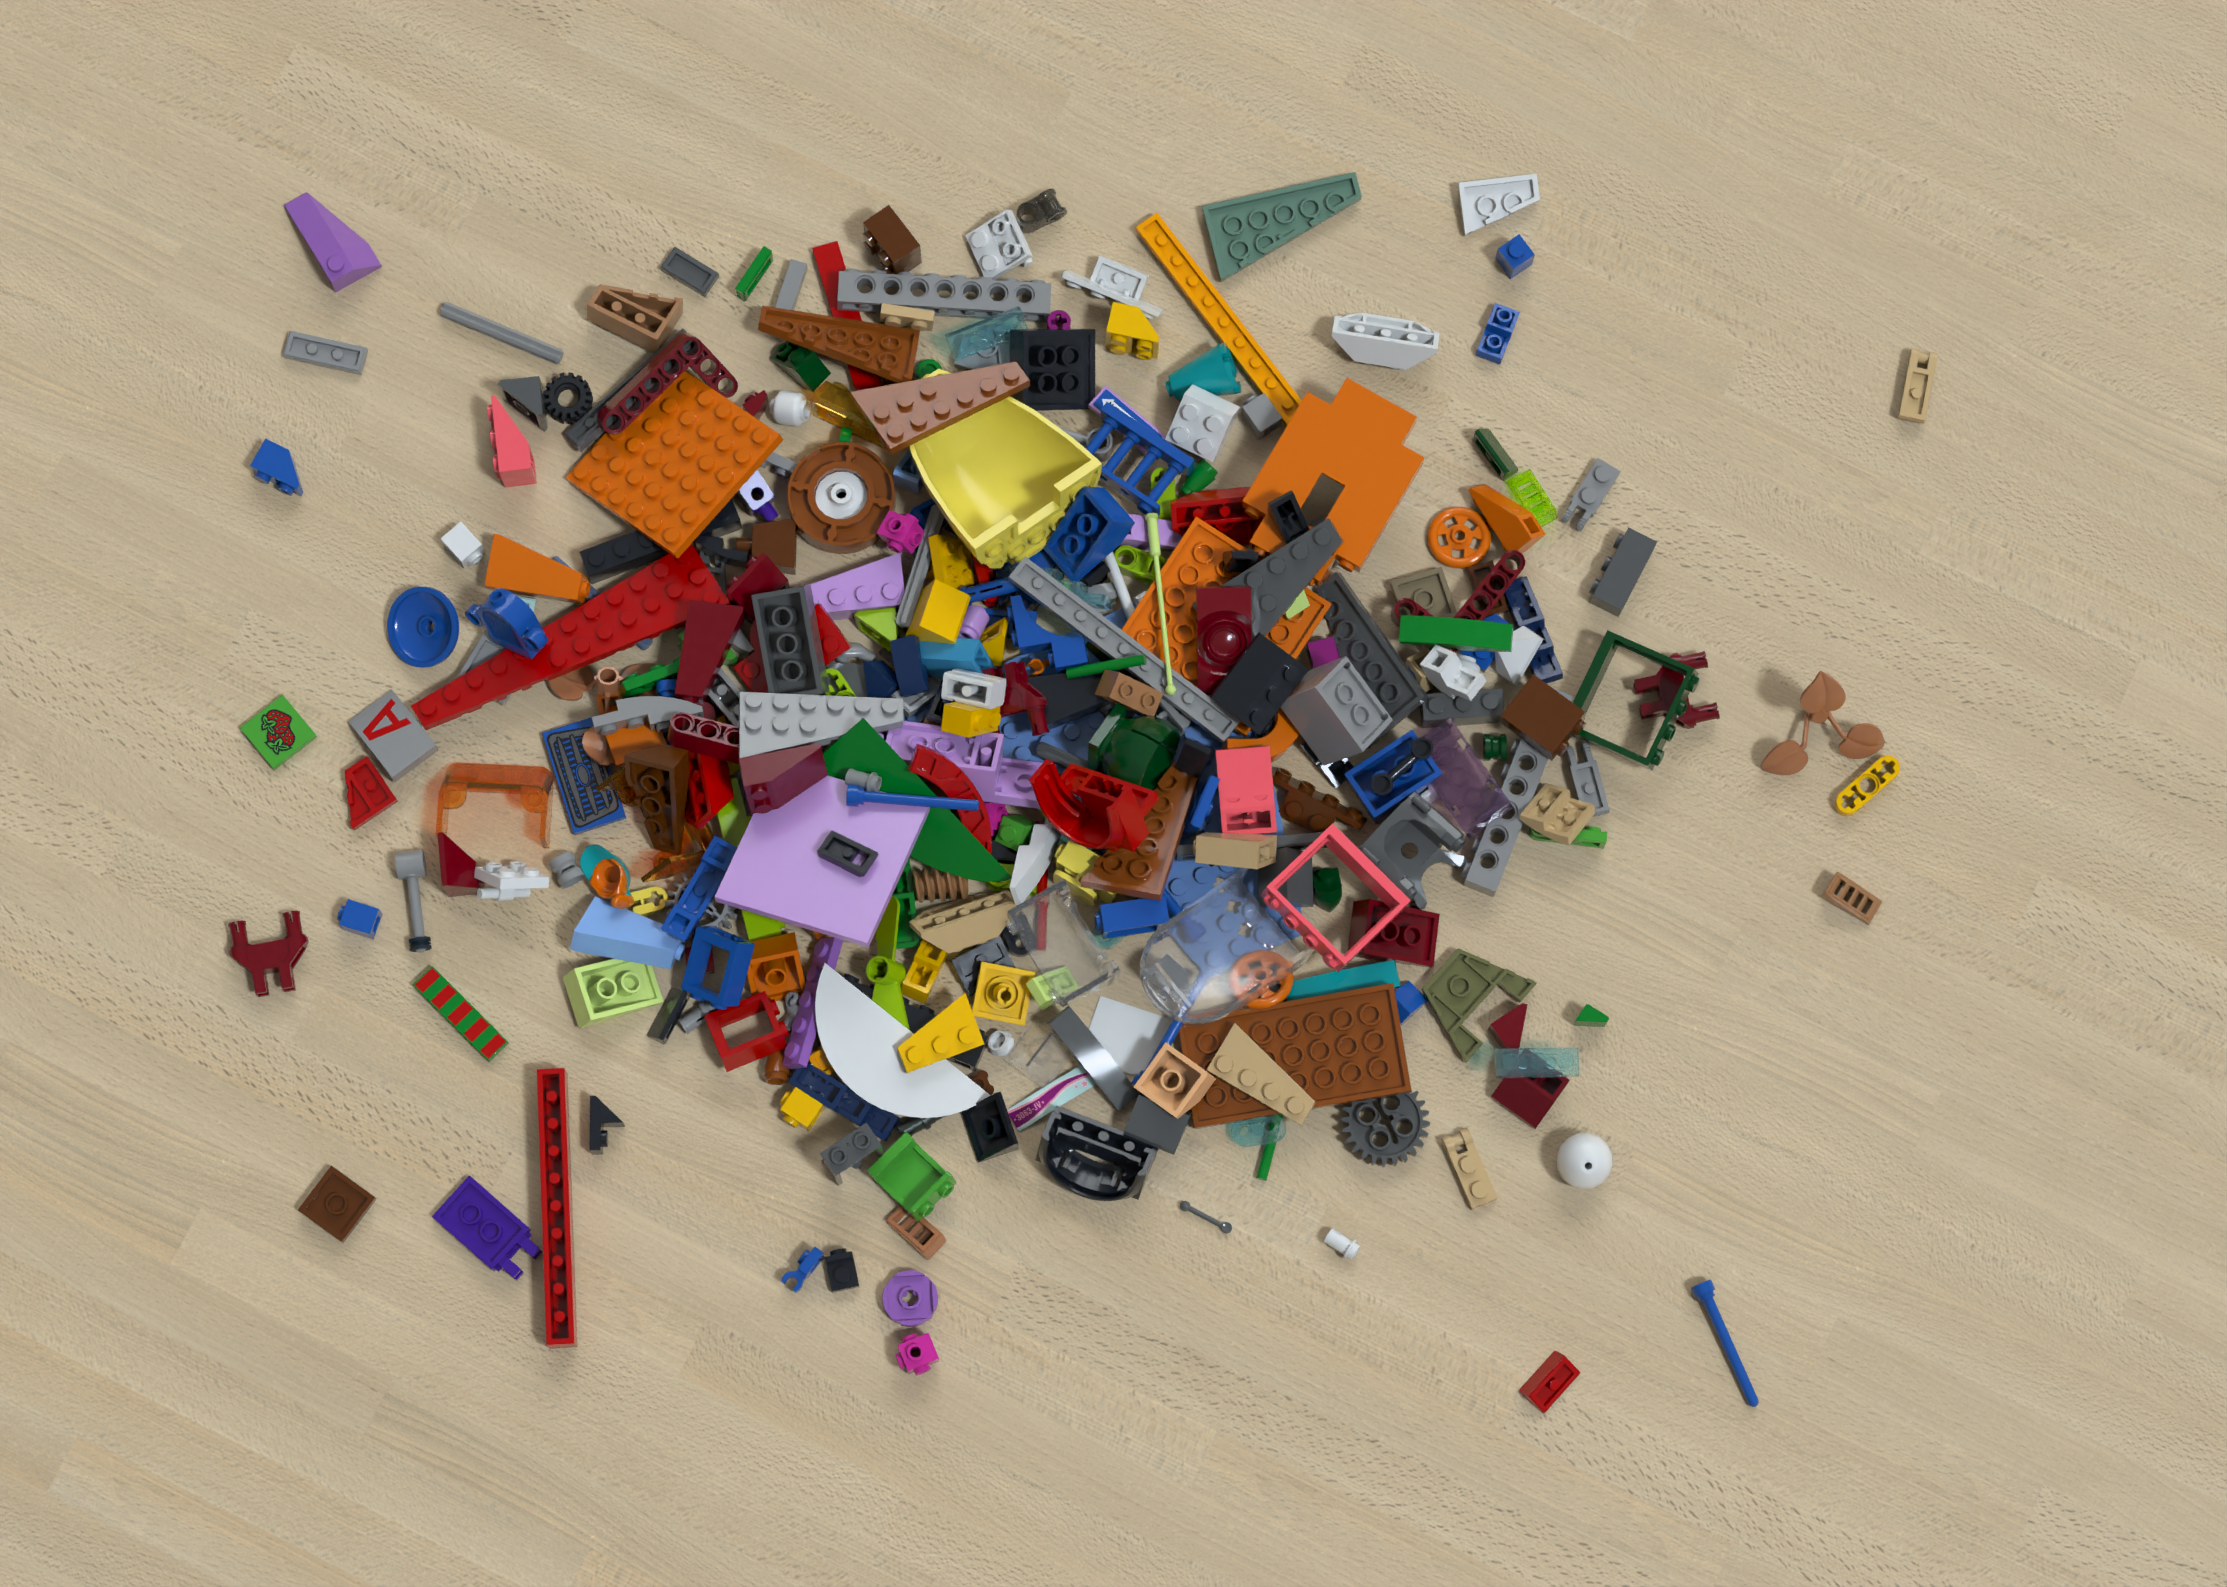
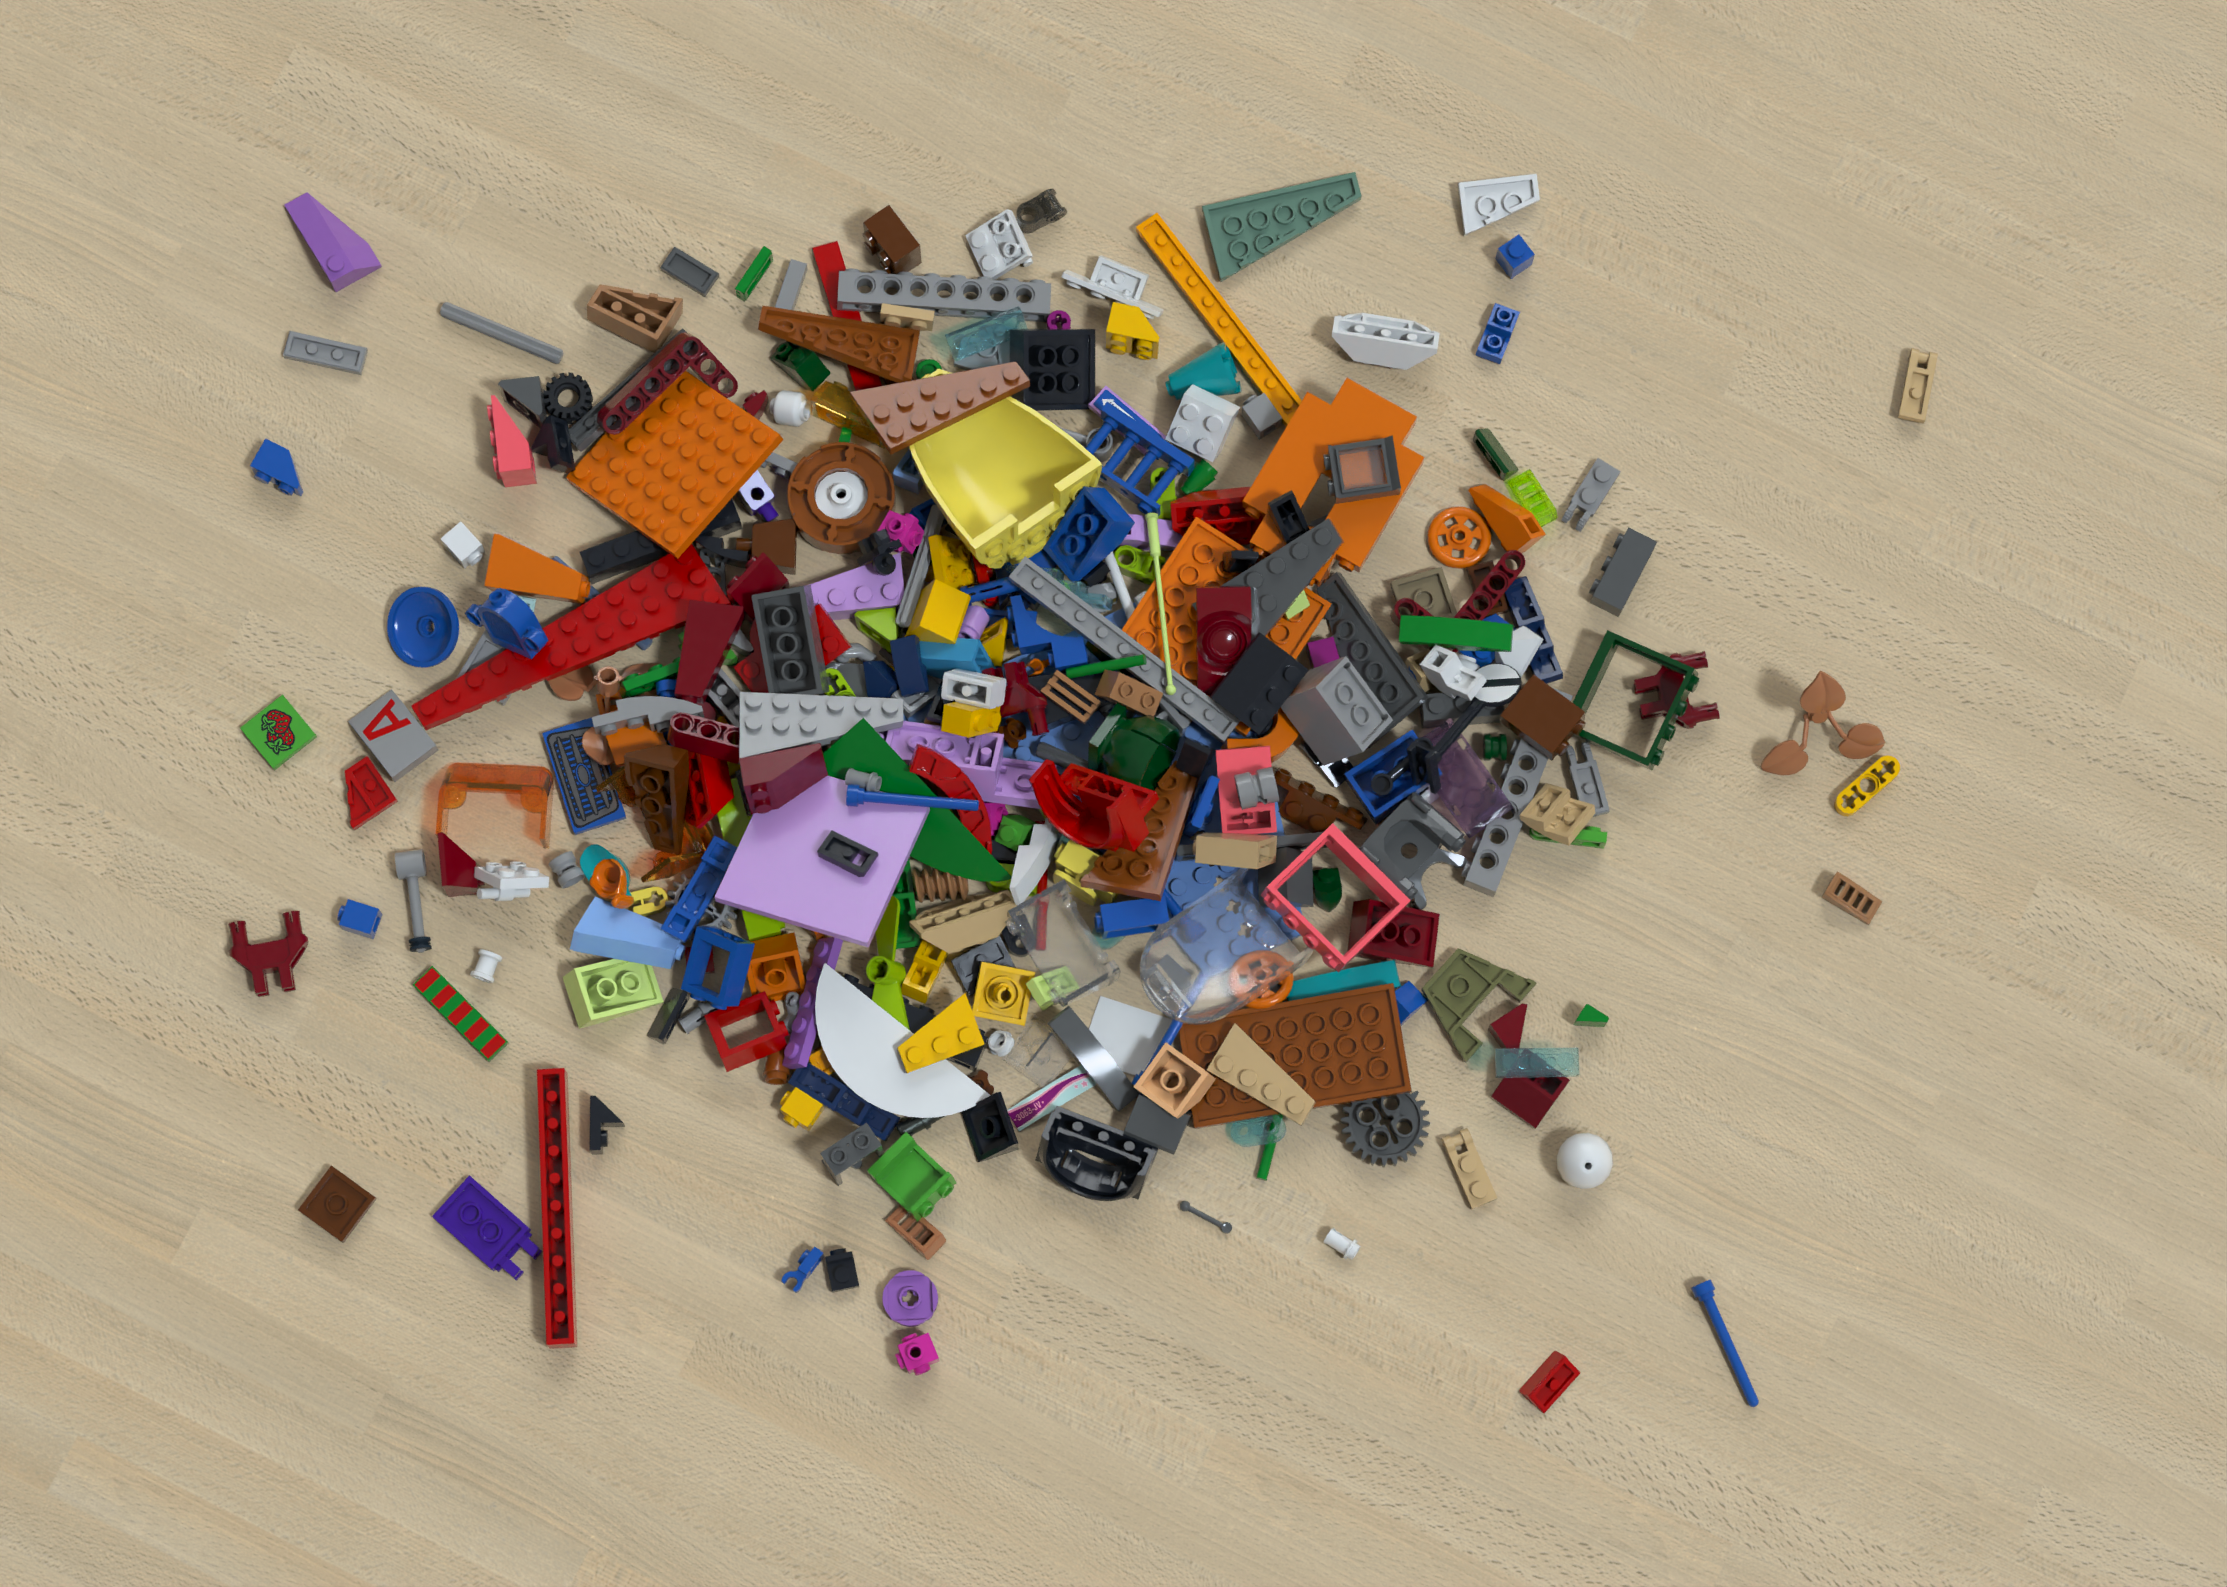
(486, 966): none -> white bush
(555, 443): none -> black slope
(878, 548): none -> black hips
(1013, 732): none -> reddish brown plate
(1052, 683): none -> medium nougat tile
(1256, 788): none -> light grey wheel
(1362, 470): none -> window
(1500, 689): none -> black piece

